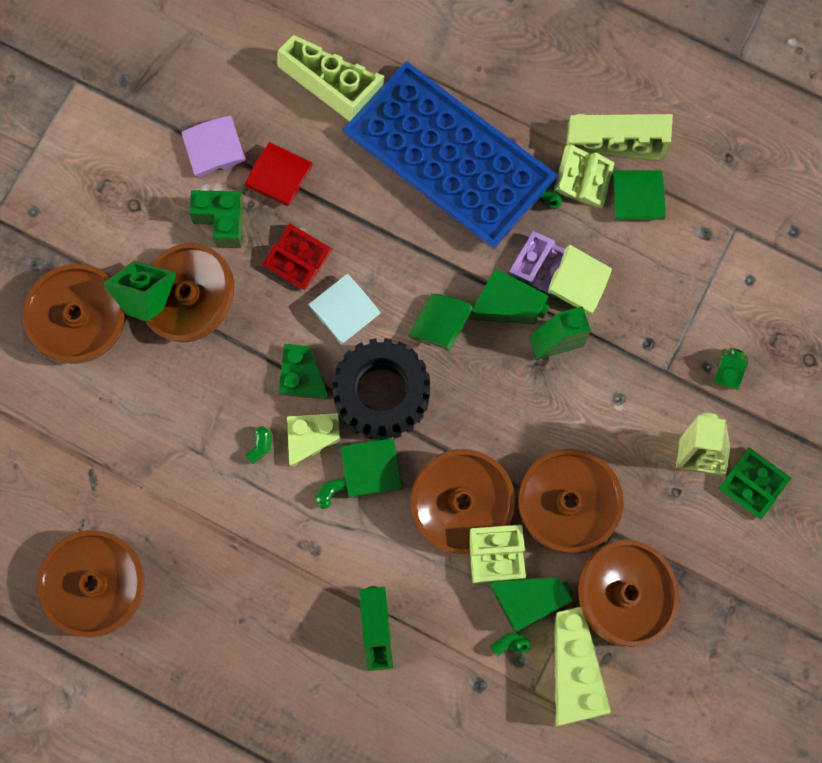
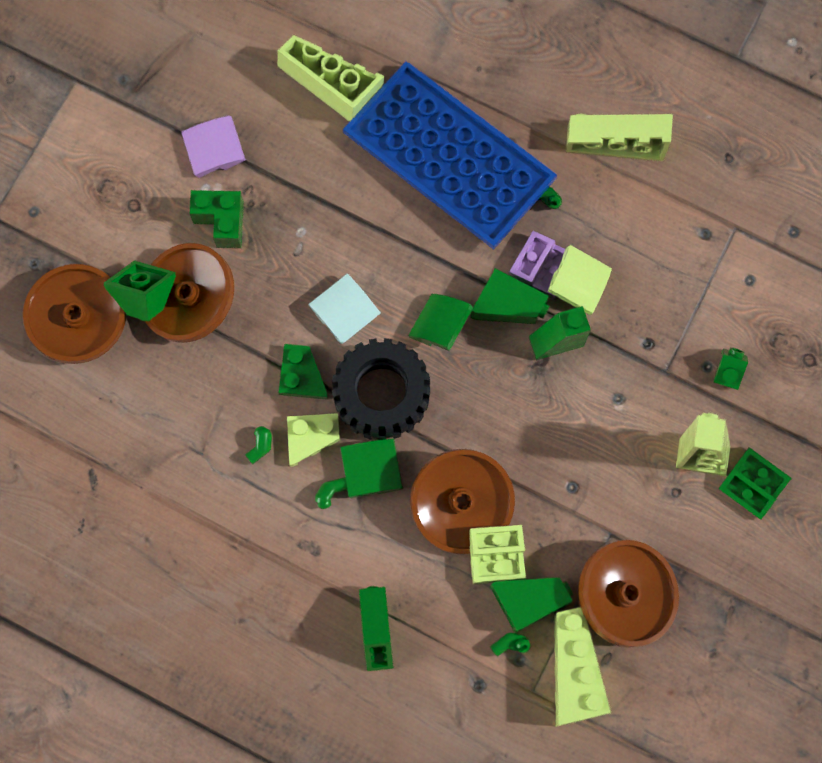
(91, 583): dark orange dish -> none
(278, 174): red slope -> none
(297, 256): red slope -> none
(570, 501): dark orange dish -> none
(584, 176): yellowish green slope -> none
(639, 195): green slope -> none

